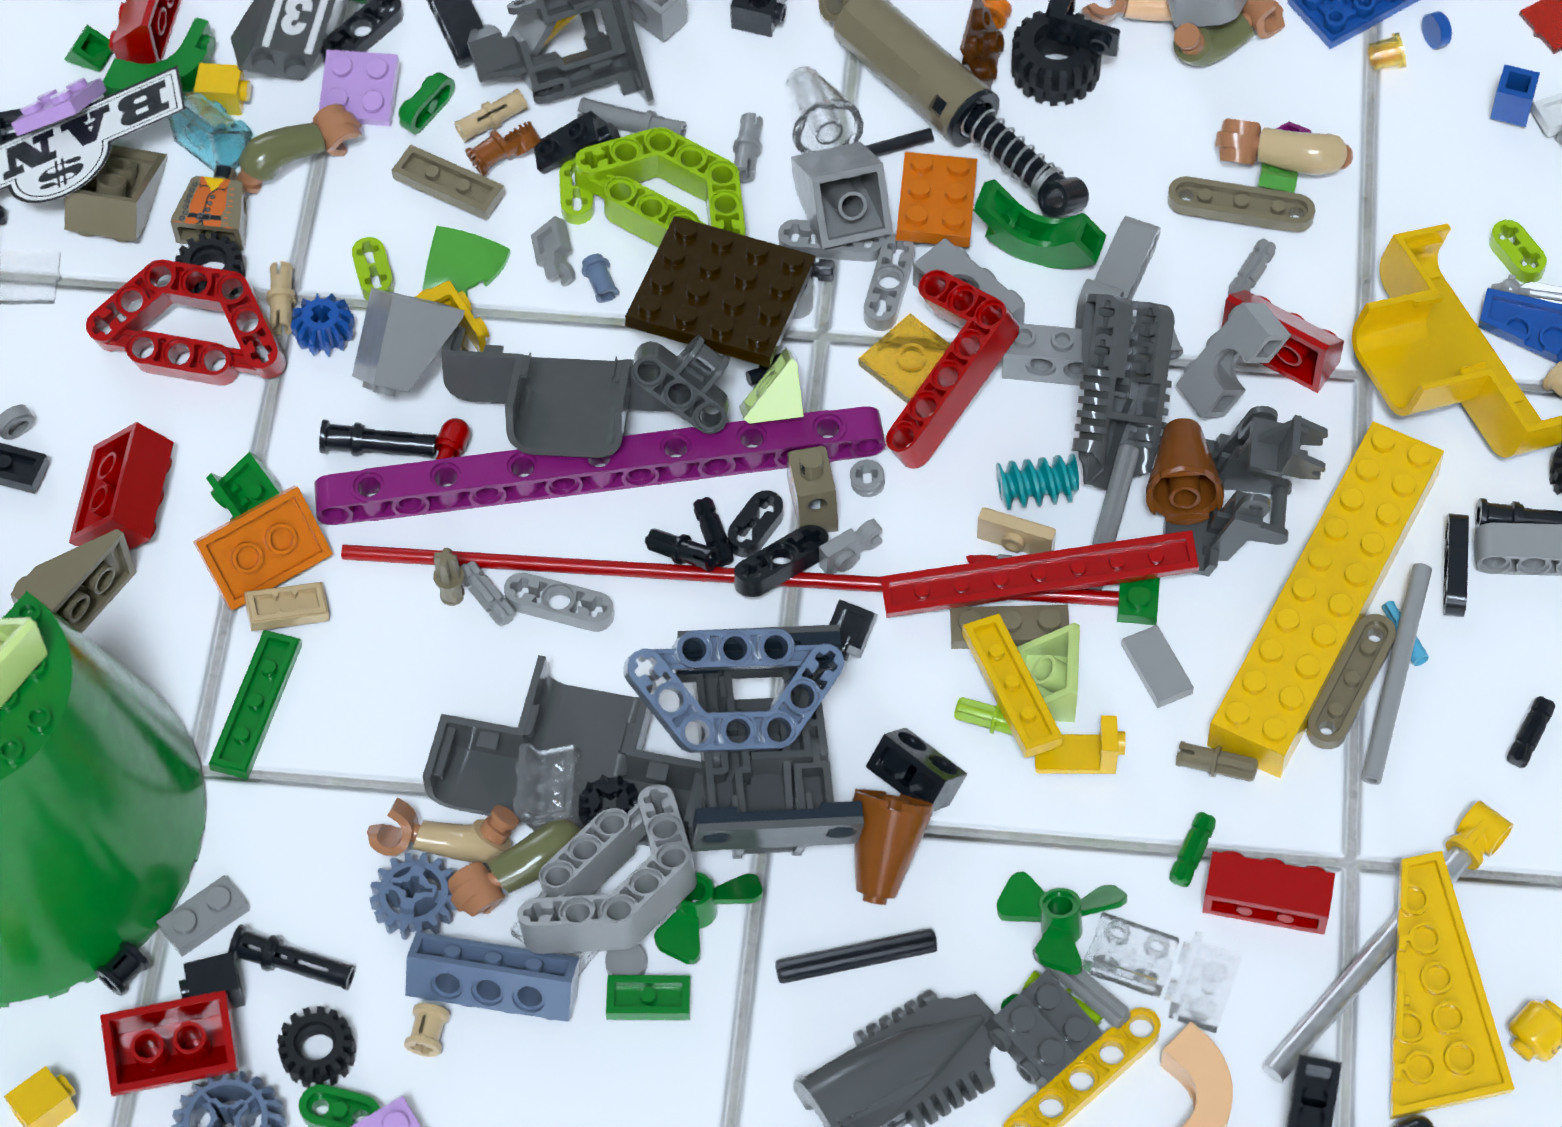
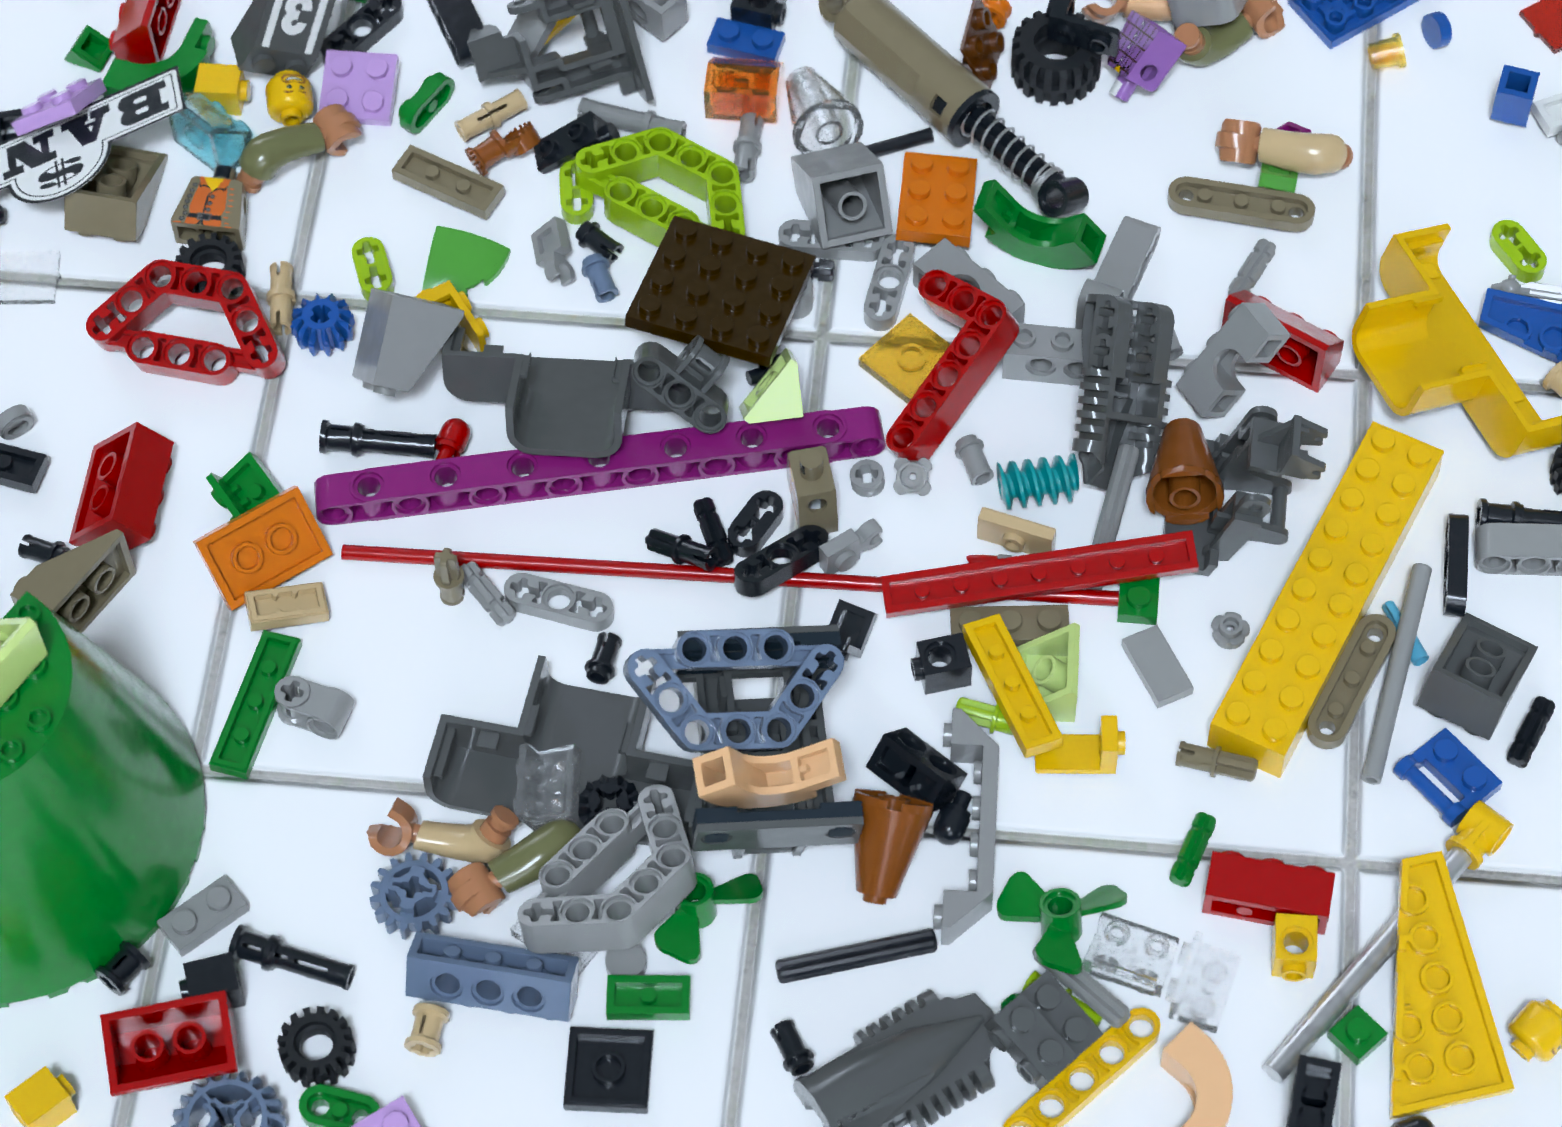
(39, 549): none -> black pin
(289, 98): none -> yellow head
(314, 708): none -> light grey piece
(594, 238): none -> black pin
(600, 666): none -> black pin
(608, 1070): none -> black tile
(742, 87): none -> clear orange slope
(745, 41): none -> blue plate
(750, 781): none -> light nougat arch
(796, 1057): none -> black pin
(904, 483): none -> light grey plate
(946, 649): none -> black brick
(953, 819): none -> black cylinder
(966, 908): none -> light grey slope
(971, 452): none -> light grey pin
(1143, 56): none -> medium lavender torso
(1226, 638): none -> light grey plate
(1299, 932): none -> yellow brick
(1357, 1035): none -> green plate
(1455, 769): none -> blue plate
(1476, 676): none -> dark grey slope

